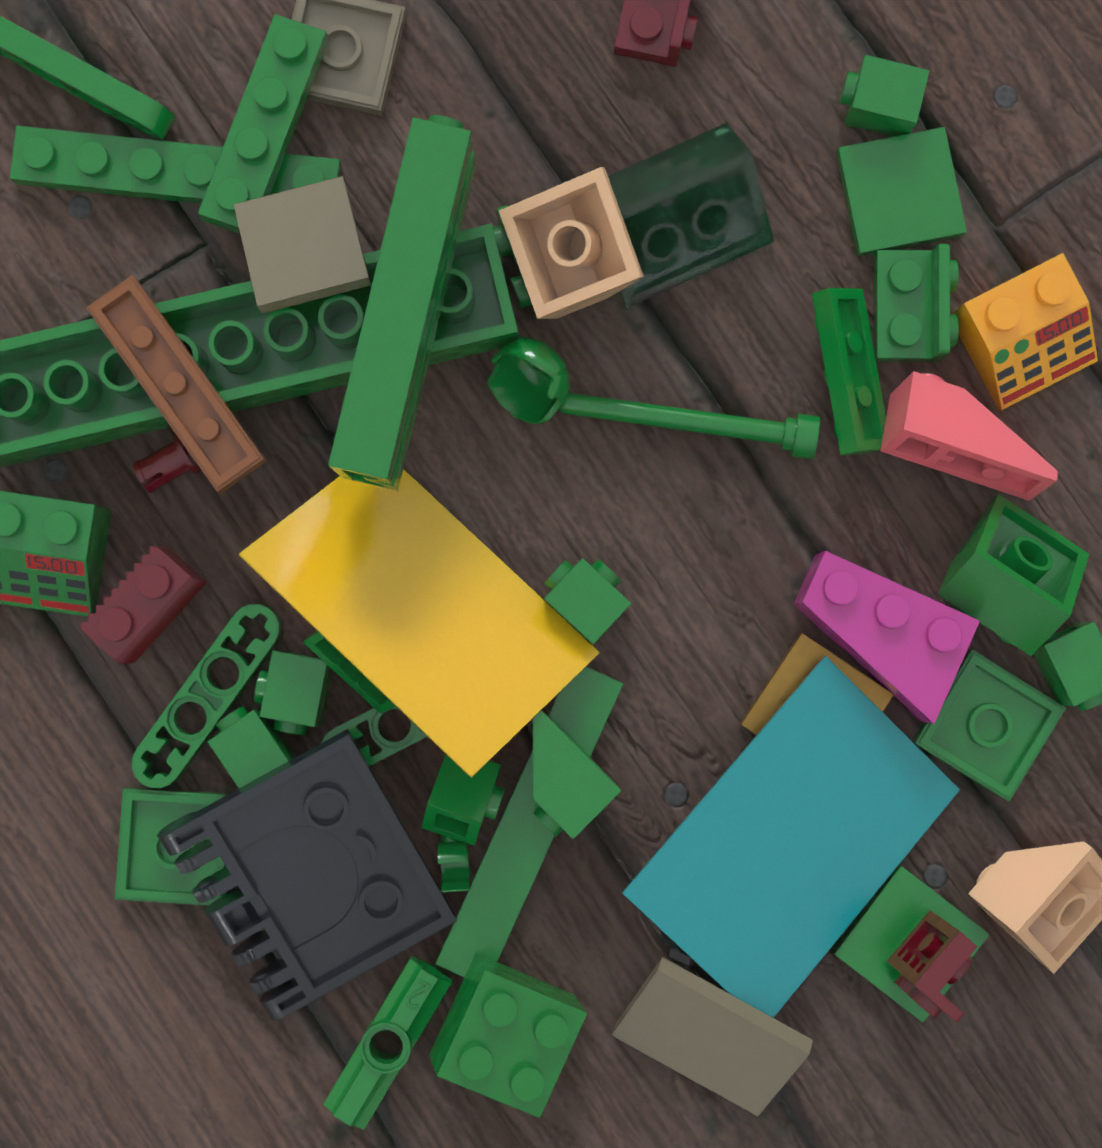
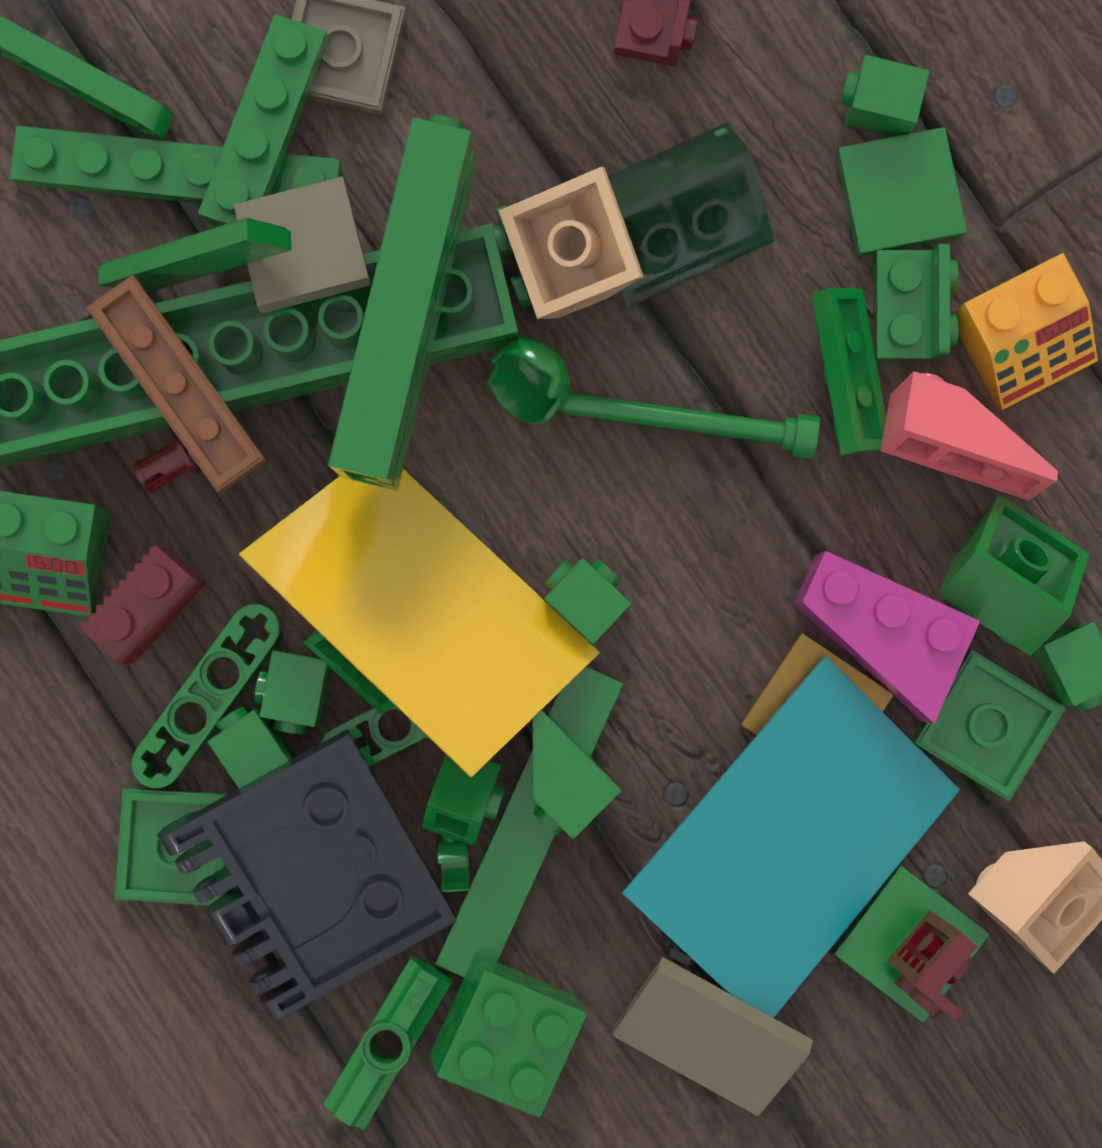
(198, 255): none -> green tile

